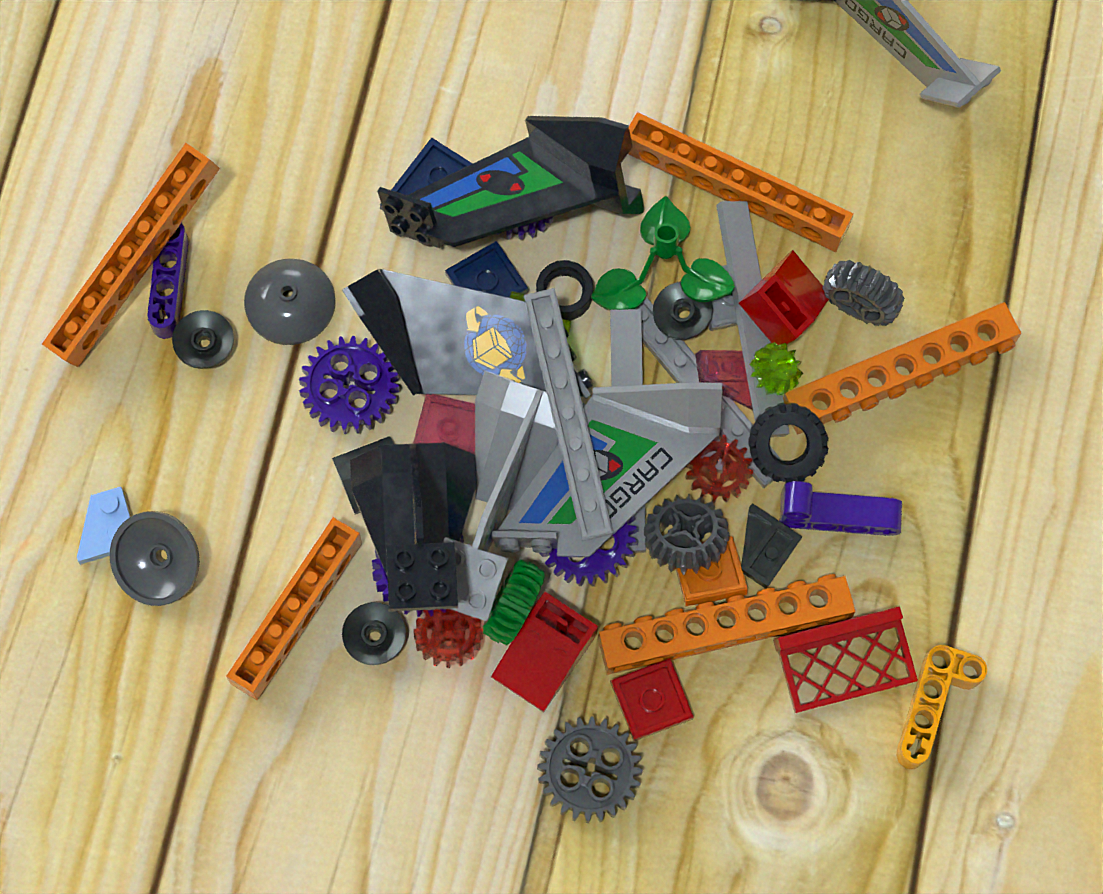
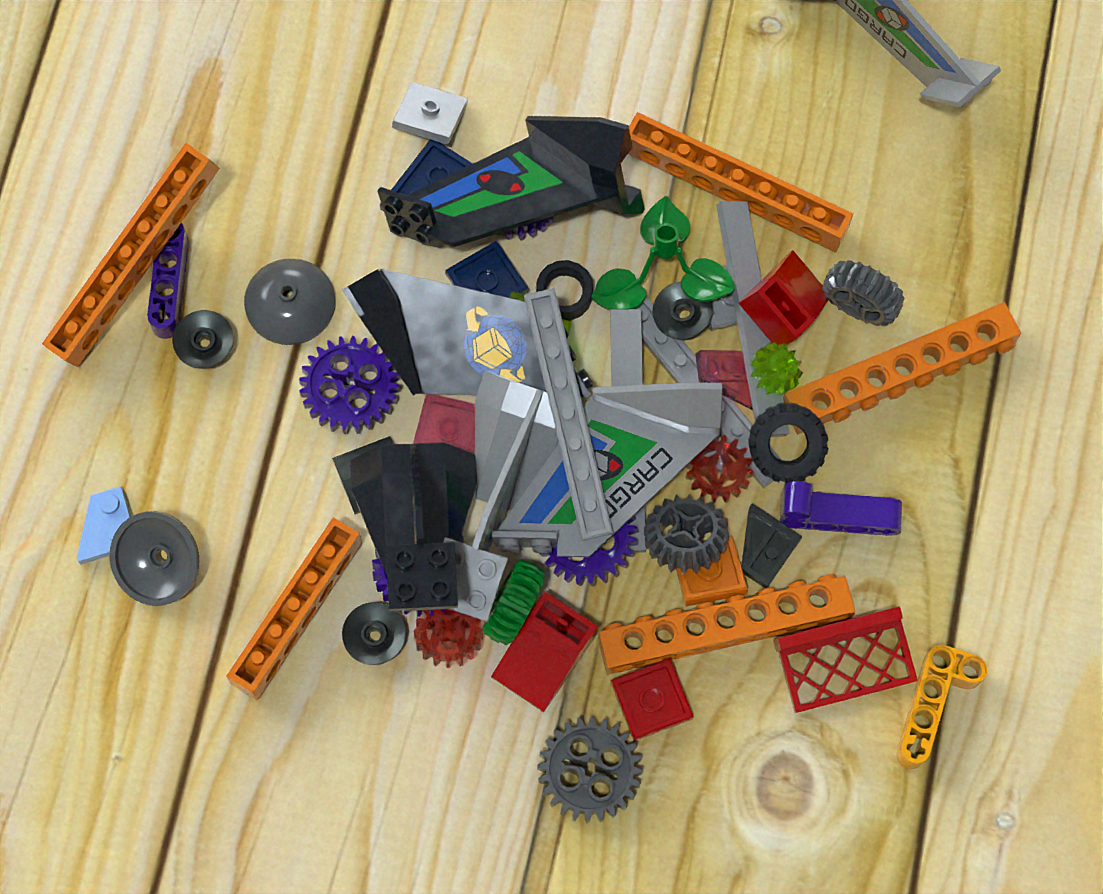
(429, 113): none -> plate

